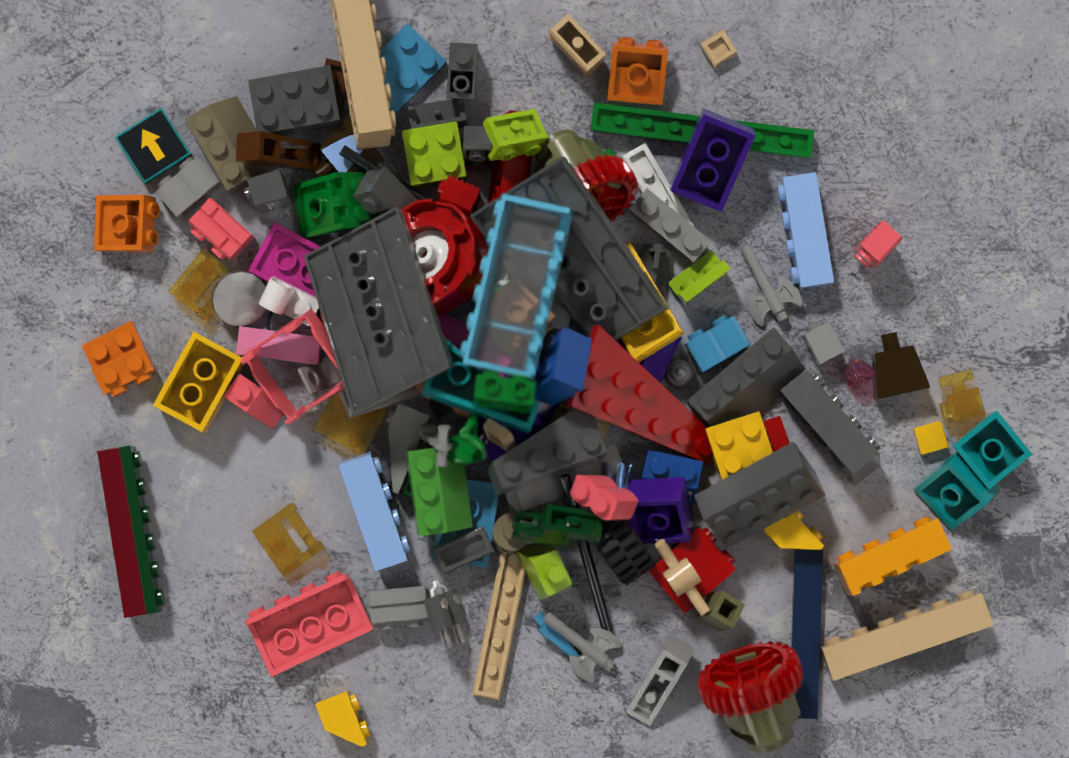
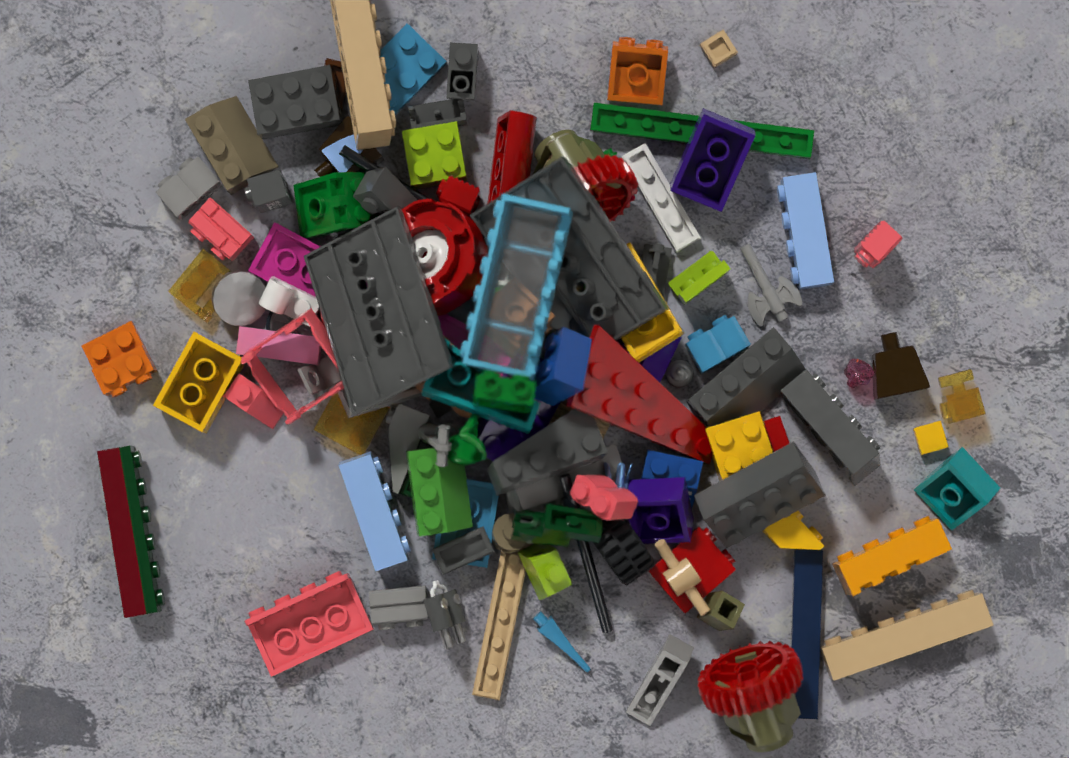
(125, 223): orange plate -> none
(153, 146): black tile -> none
(277, 151): reddish brown slope -> none
(281, 545): clear yellow plate -> none
(341, 718): yellow slope -> none
(476, 148): dark grey slope -> none
(499, 435): tan tile -> none
(515, 134): lime bracket -> none
(577, 45): tan brick -> none
(592, 652): light grey piece -> none
(670, 225): light grey plate -> none
(822, 342): light grey brick -> none
(992, 449): teal slope -> none

